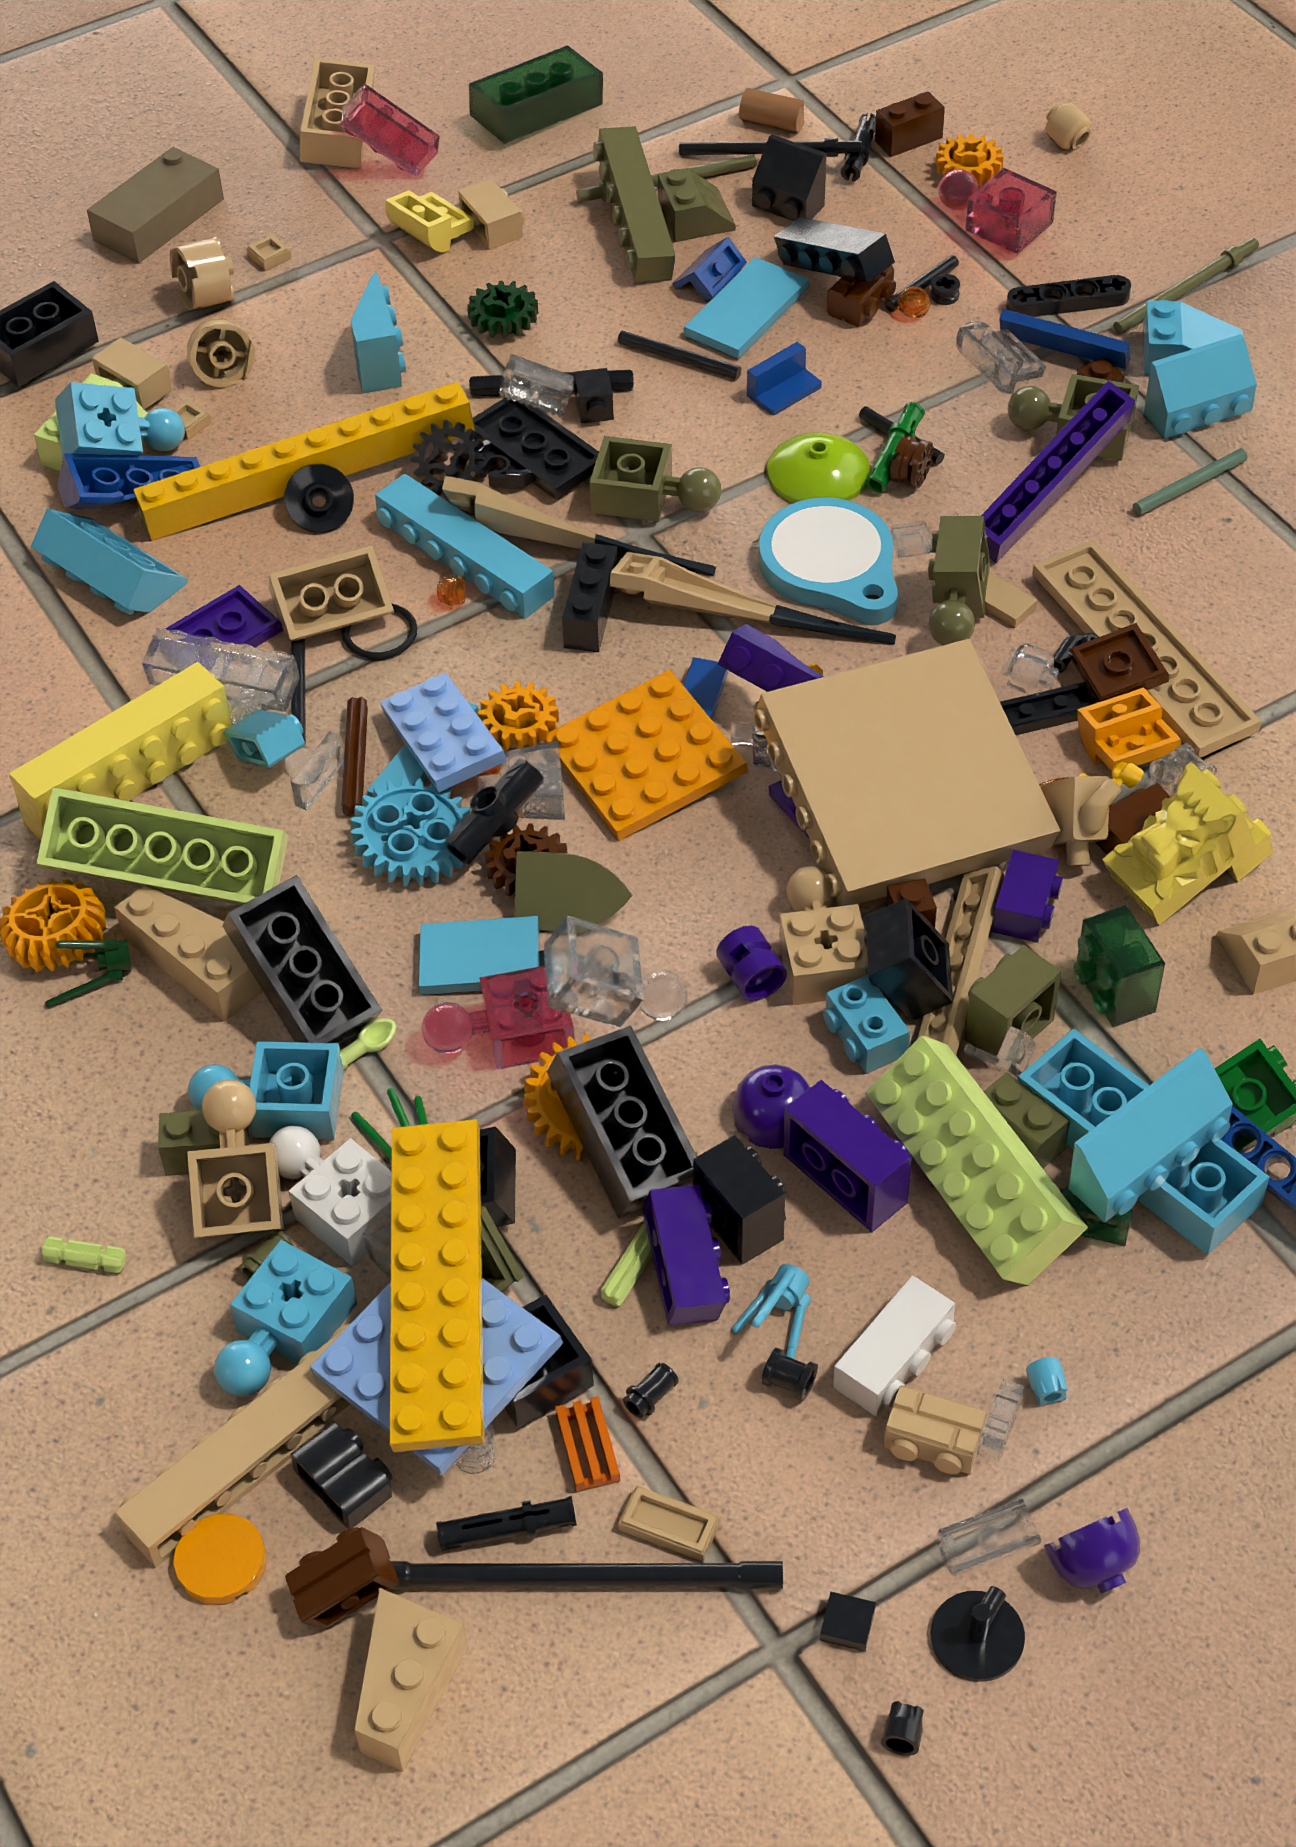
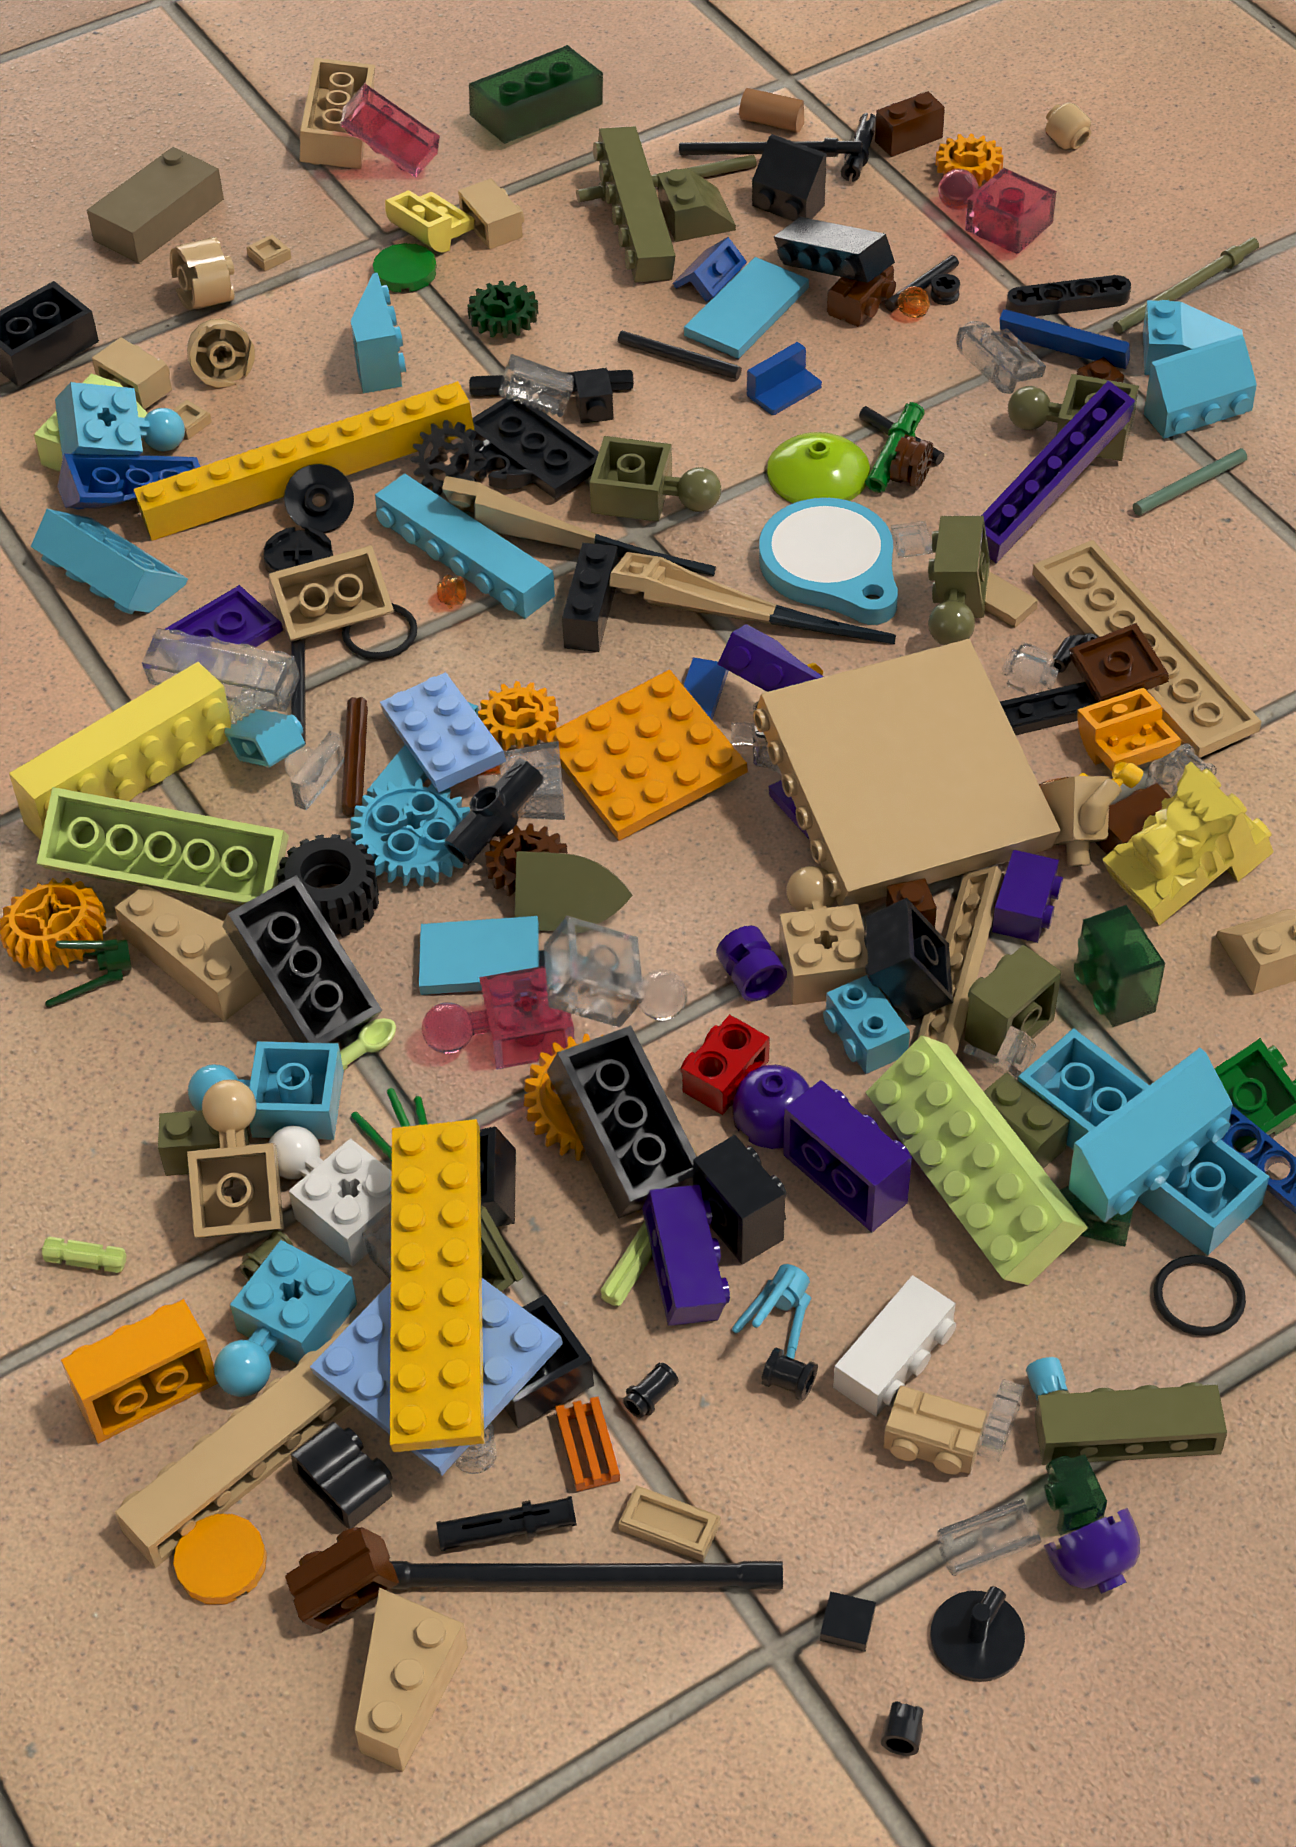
(140, 1370): none -> light orange brick
(295, 548): none -> black tile
(335, 862): none -> black tyre
(405, 267): none -> green tile
(728, 1055): none -> red brick
(1074, 1493): none -> clear green brick
(1131, 1423): none -> olive brick
(1191, 1329): none -> black tyre

